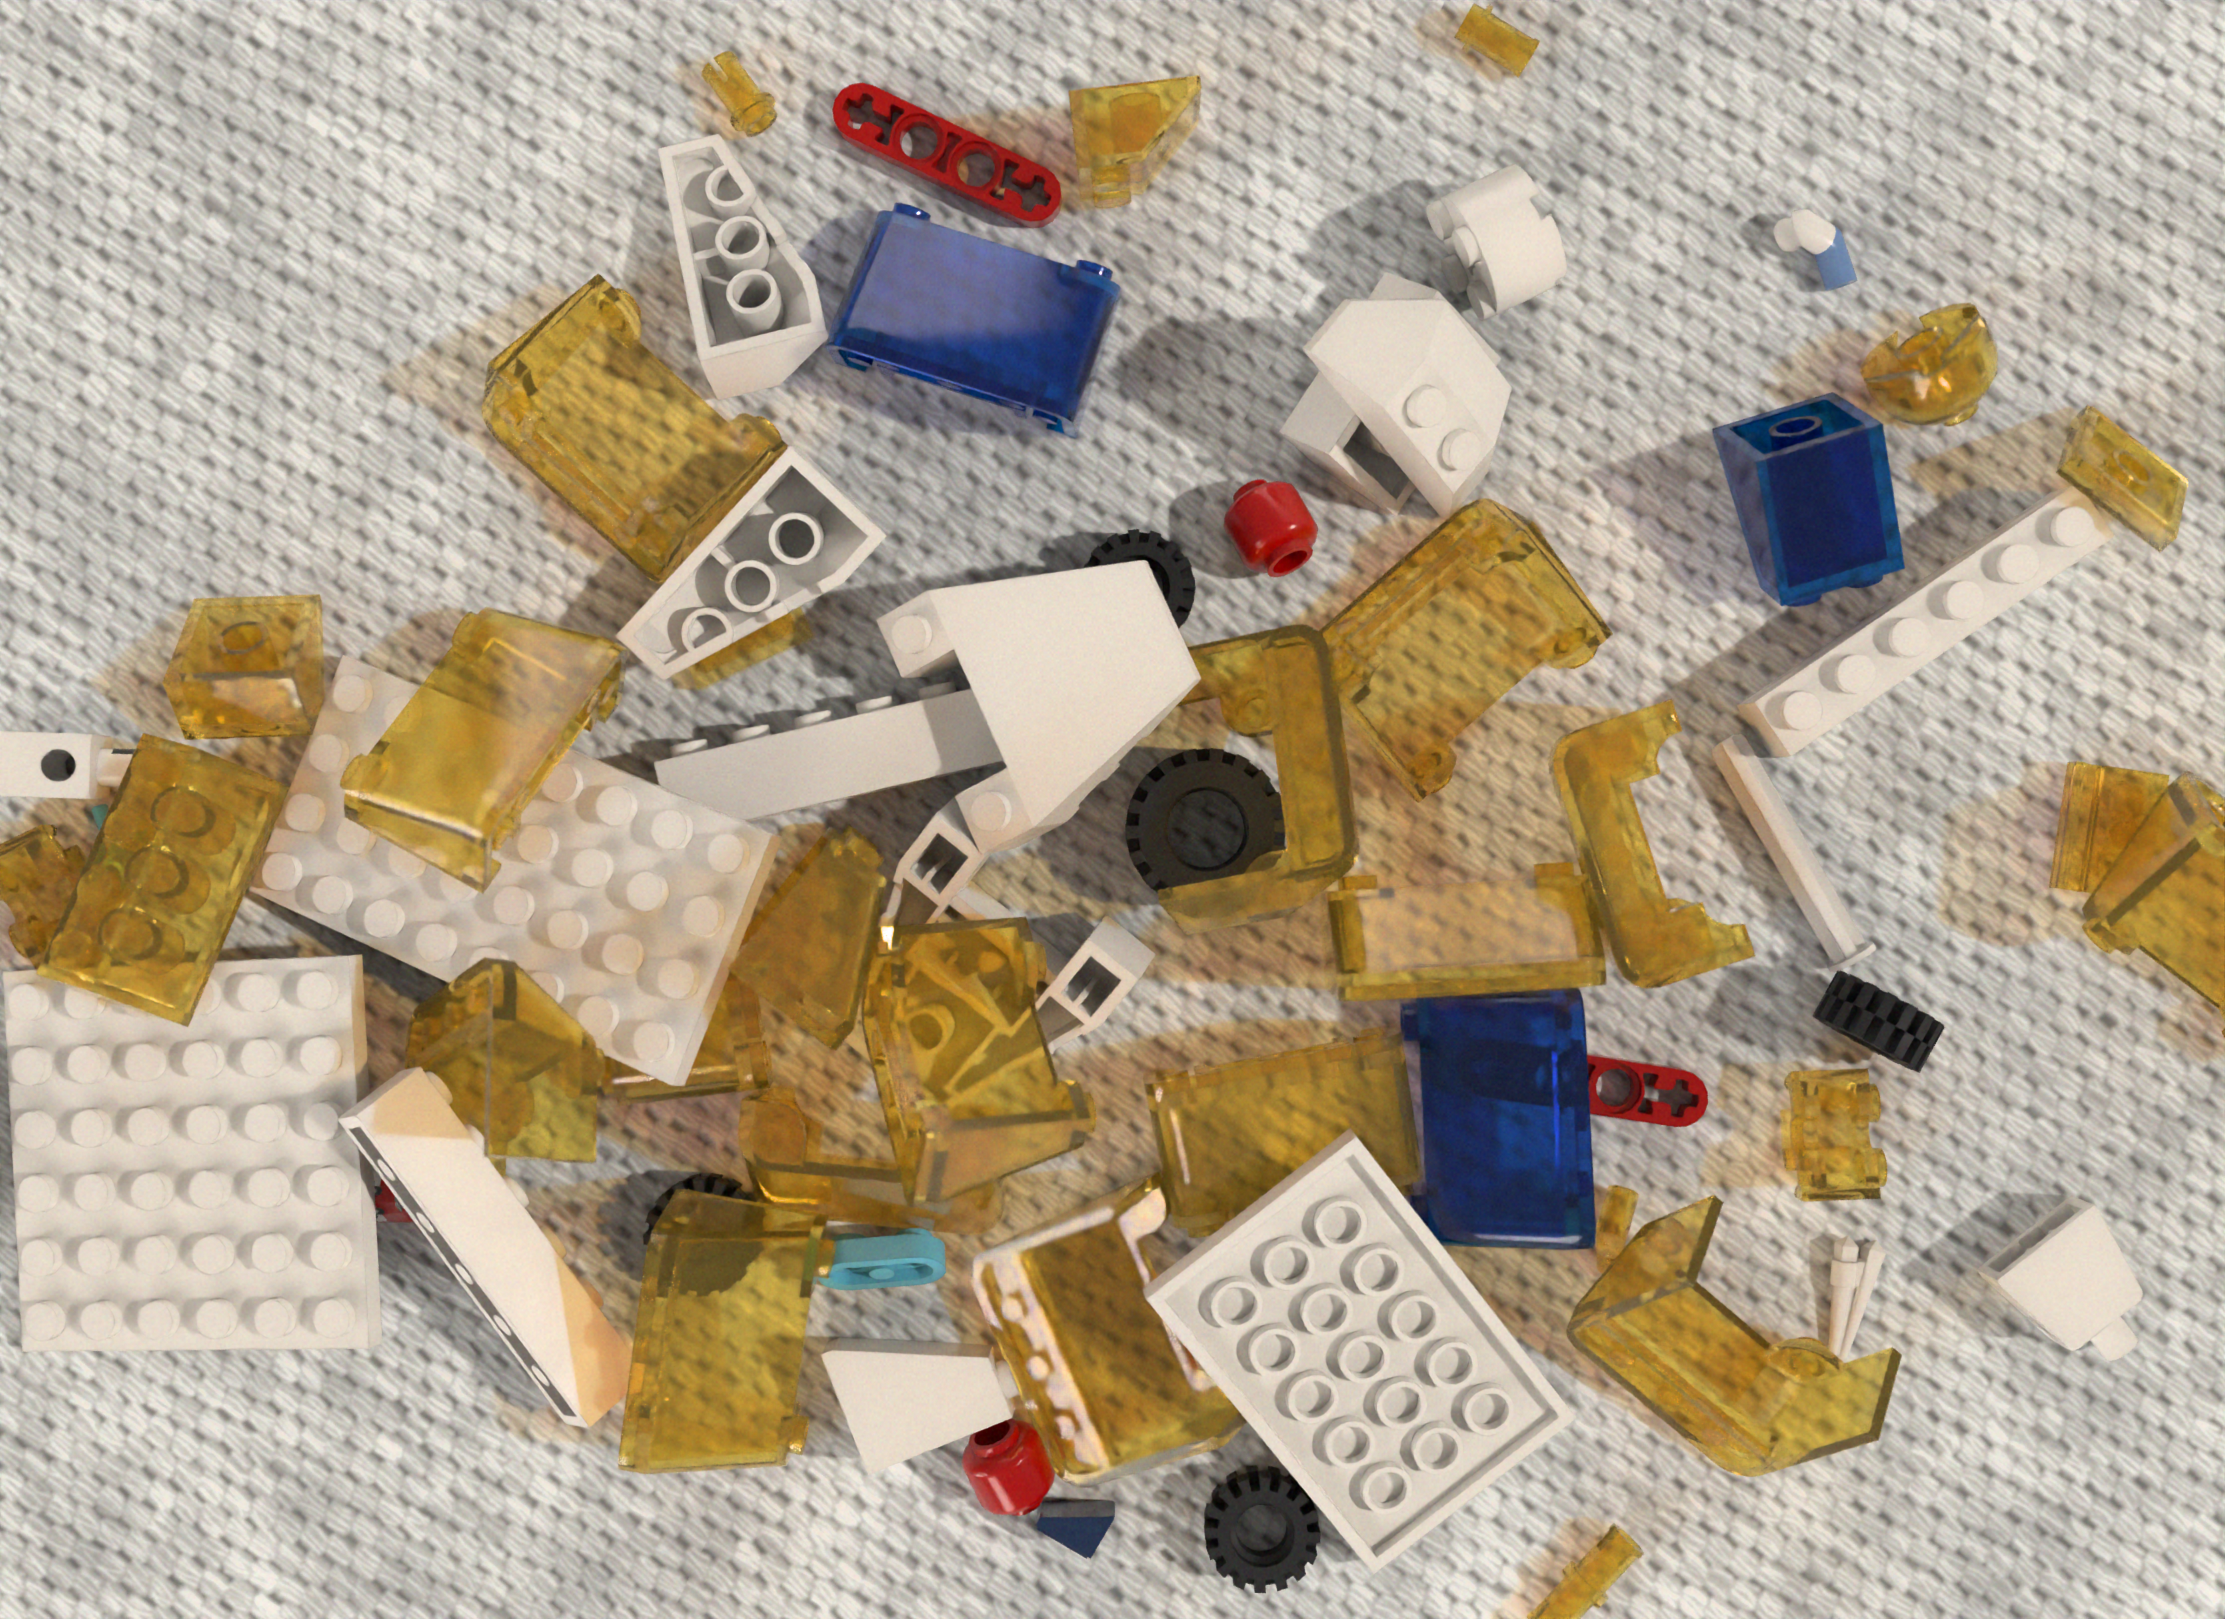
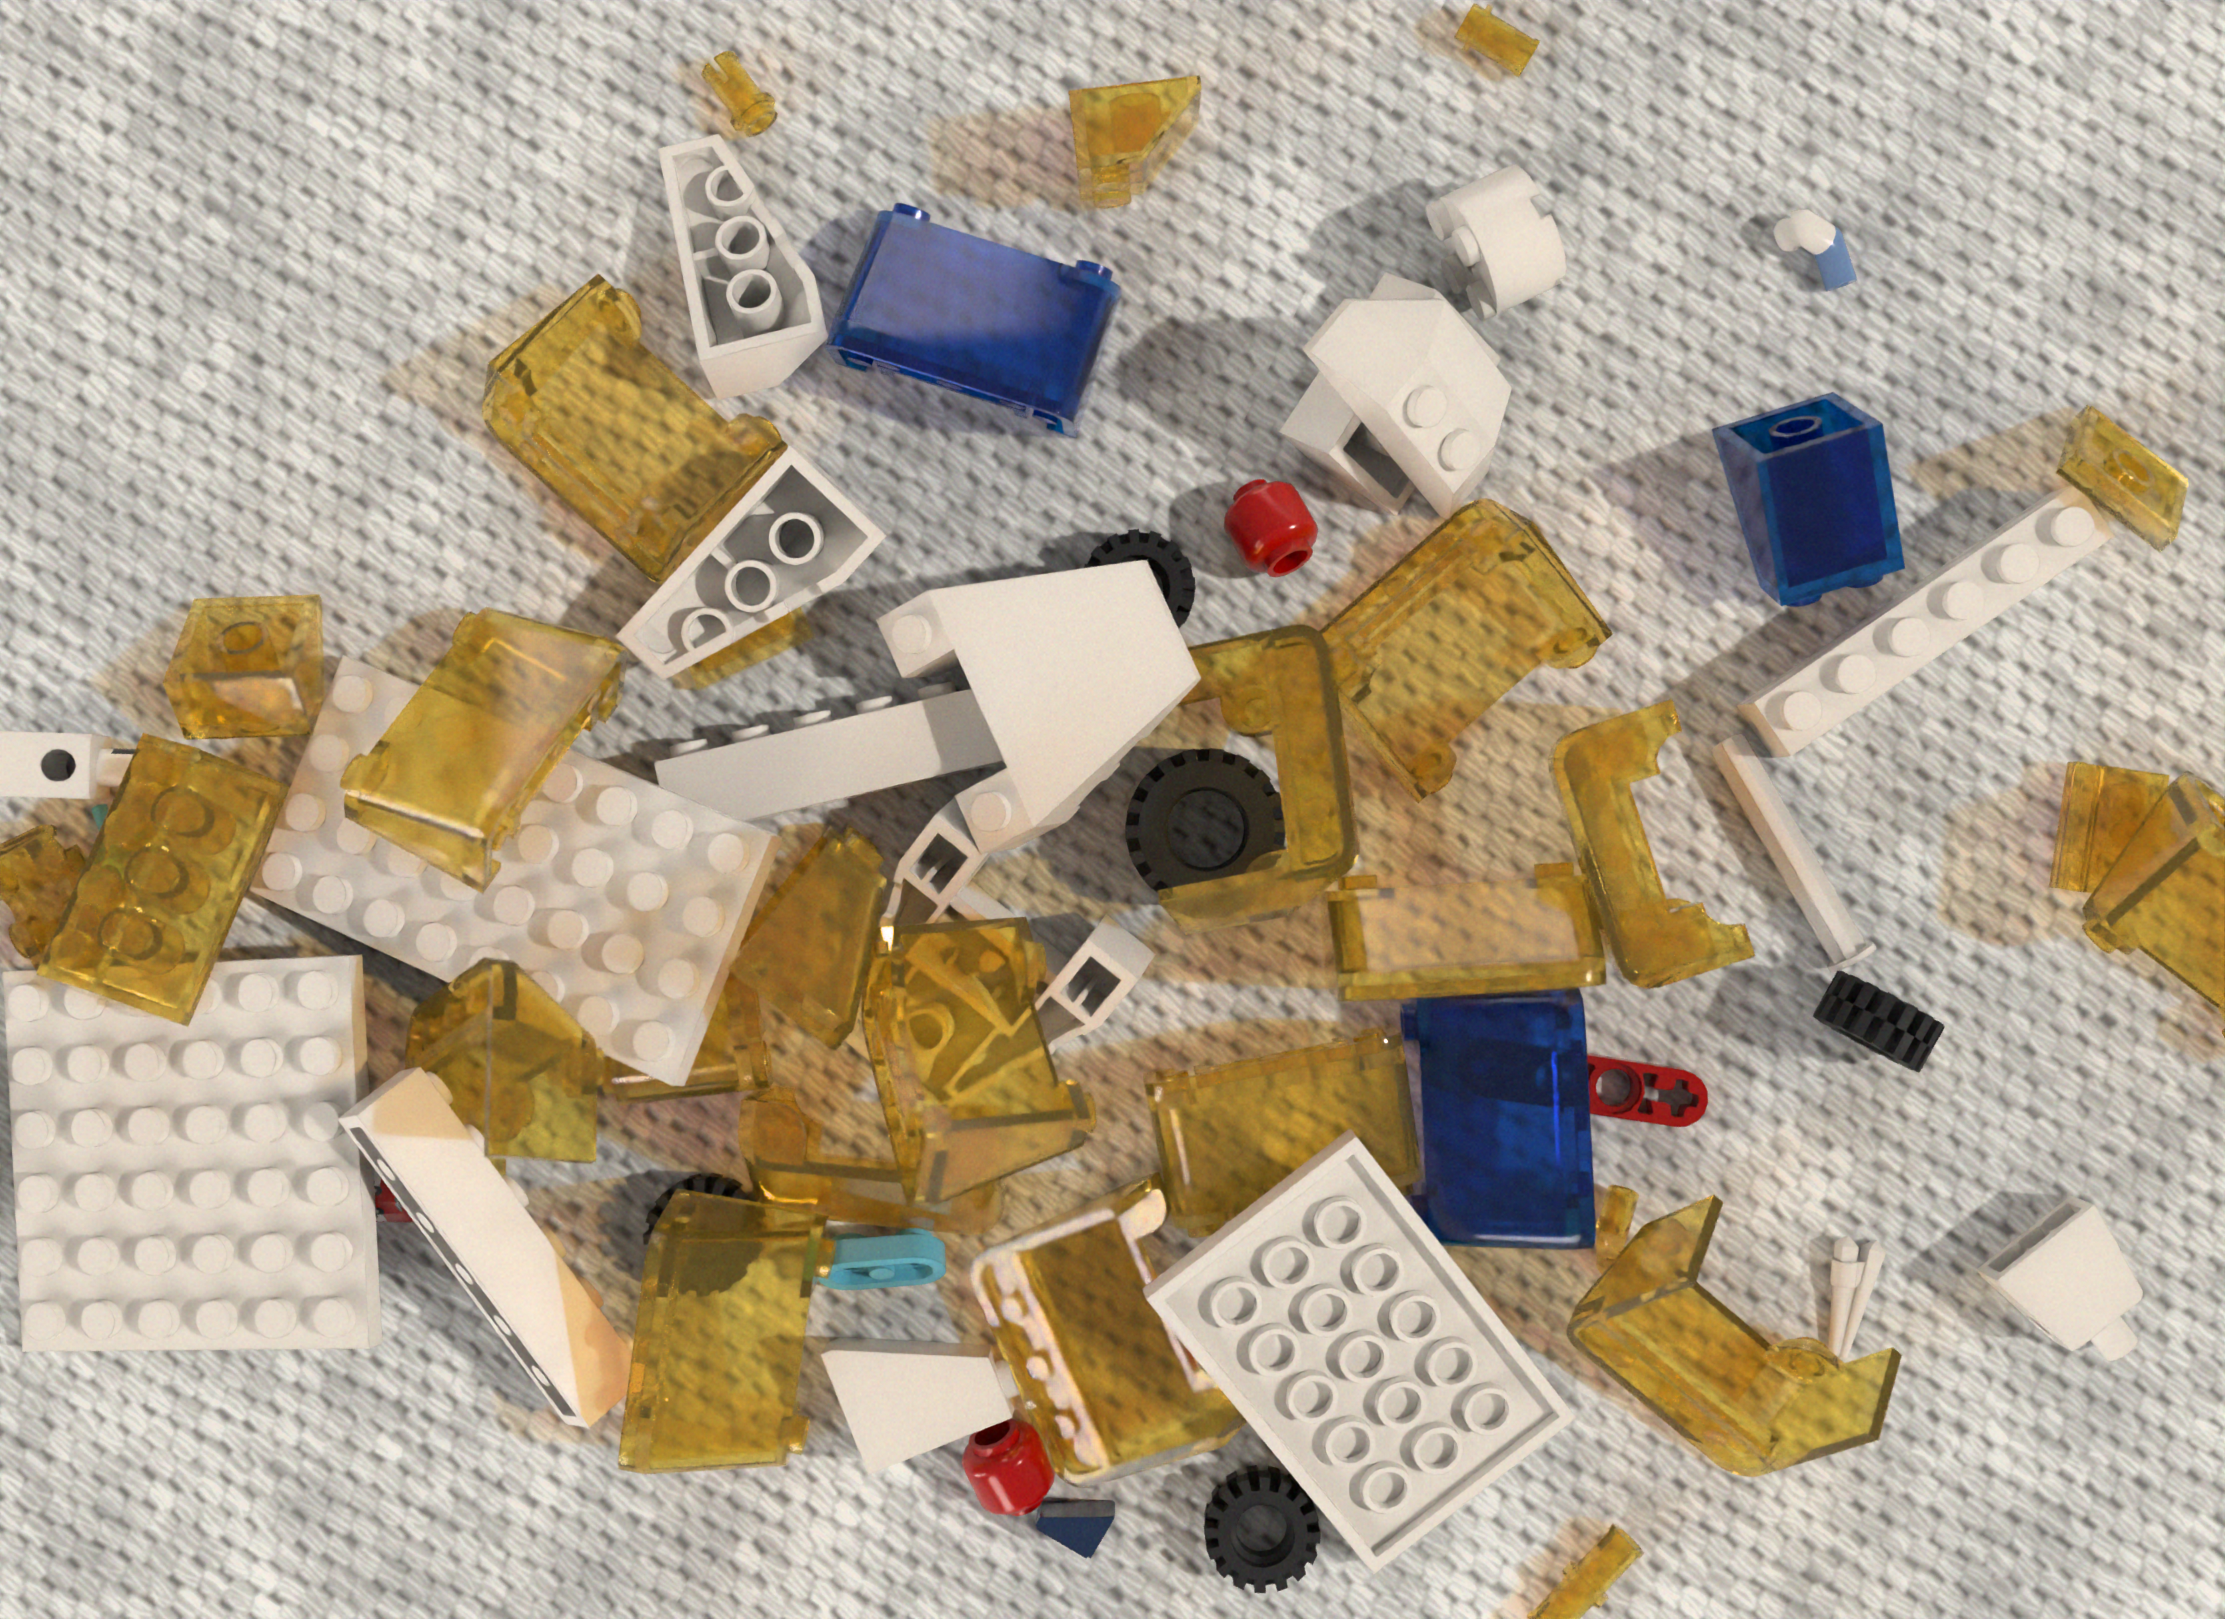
(951, 149): red beam -> none
(1829, 1135): clear yellow cylinder -> none
(1936, 371): clear yellow cylinder -> none

